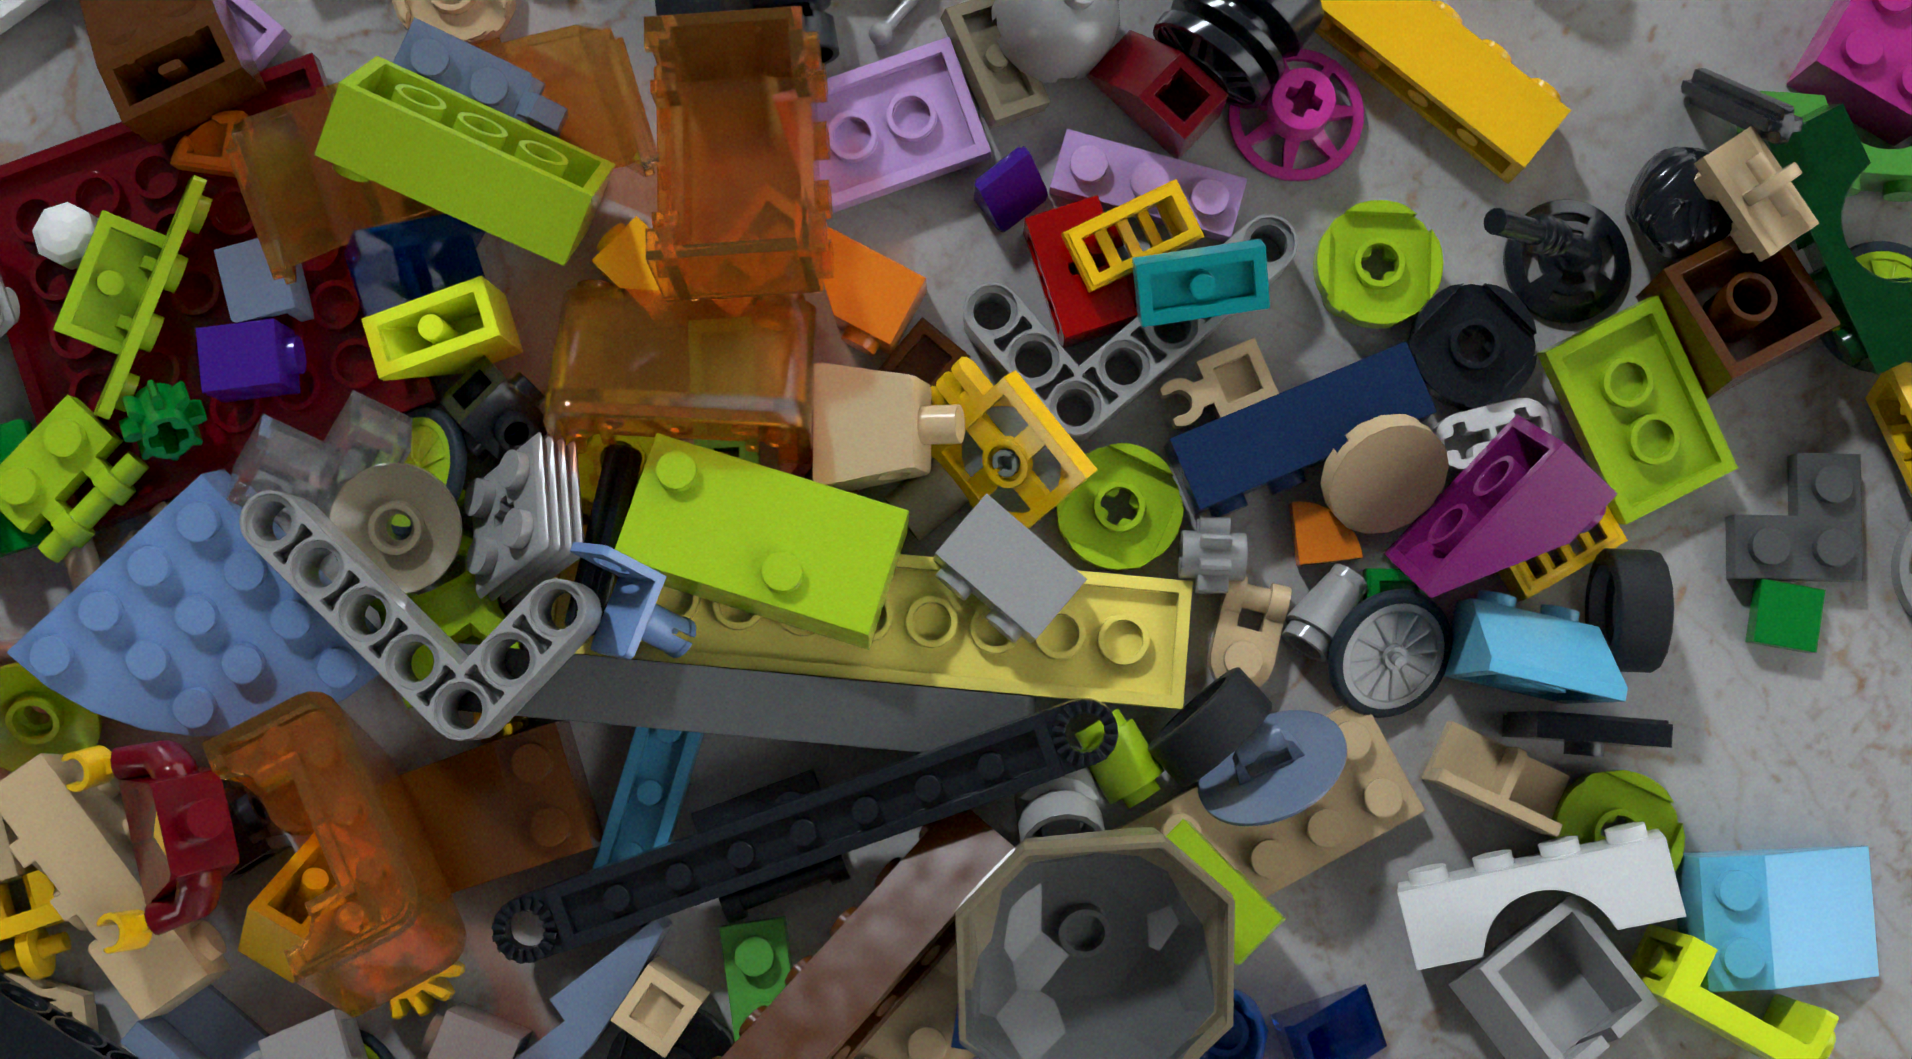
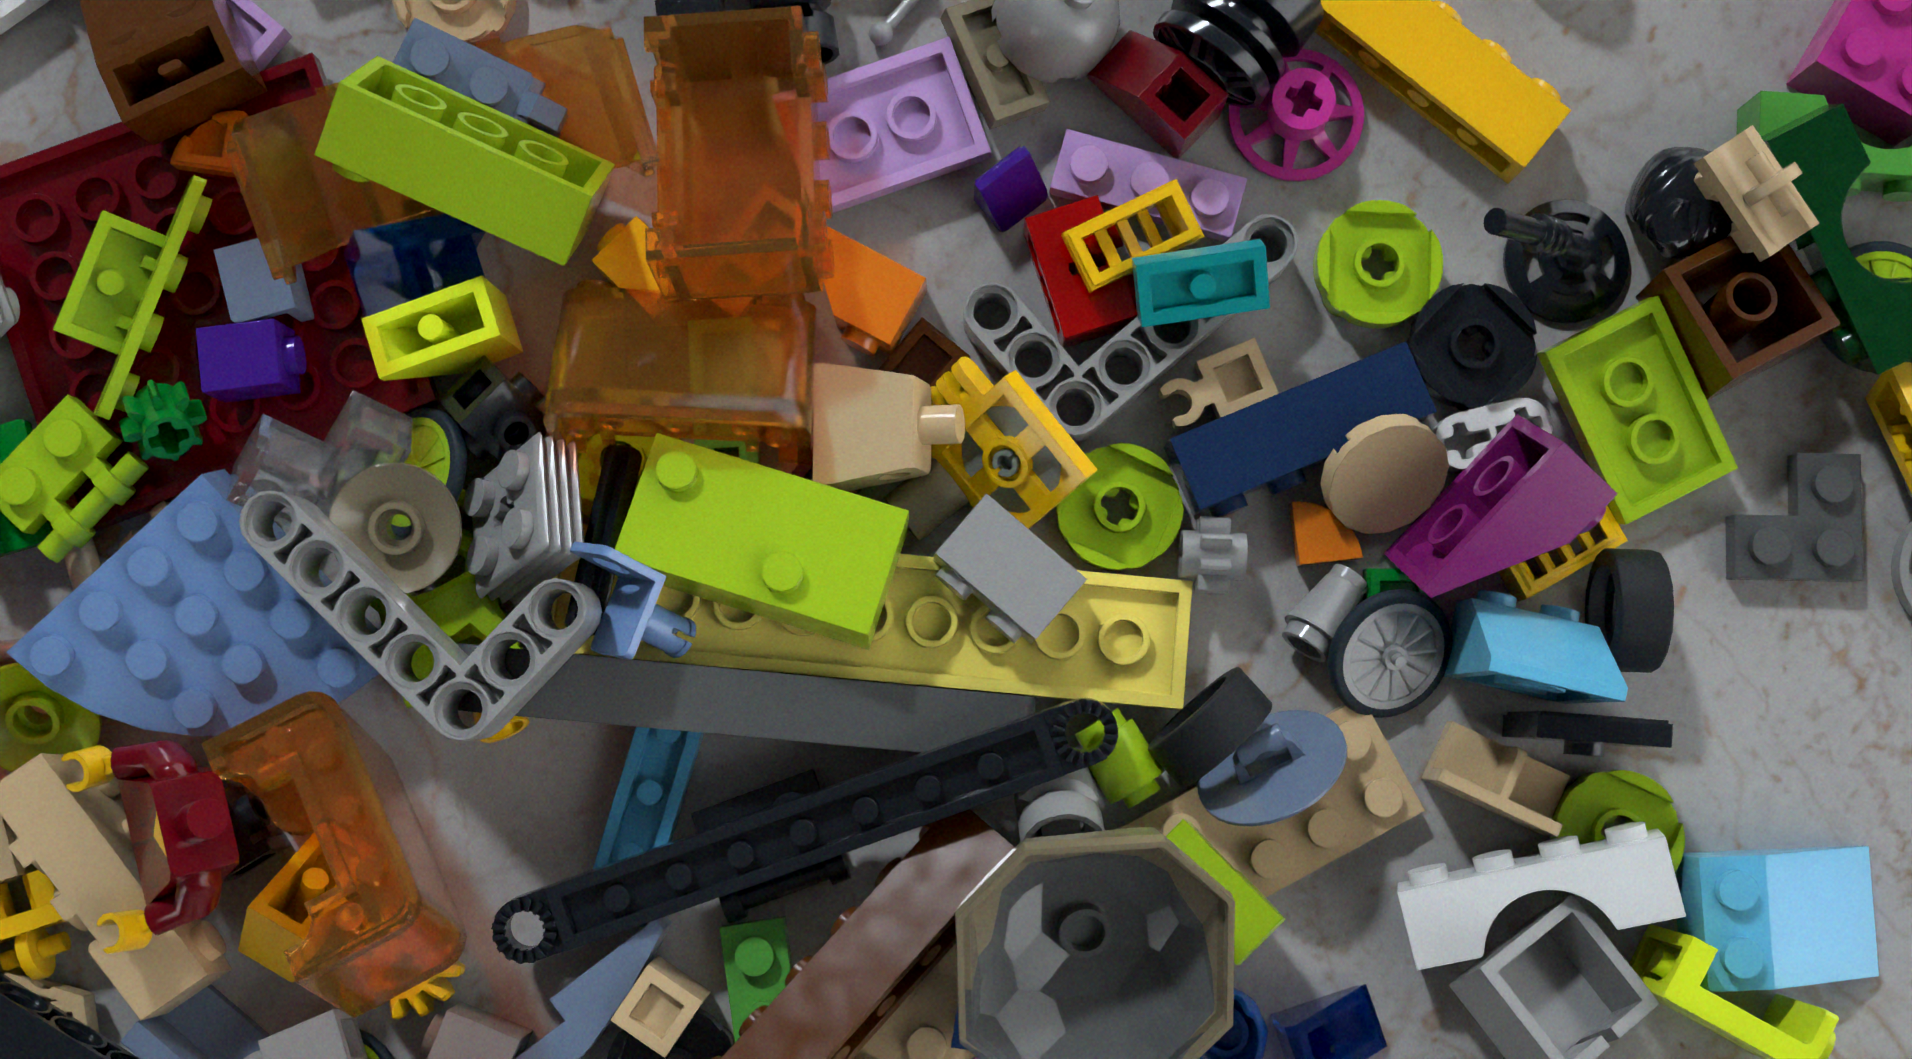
(64, 234): white tile -> none
(505, 806): reddish brown slope -> none
(1244, 647): tan plate -> none
(1742, 105): black axle -> none
(1785, 616): green tile -> none

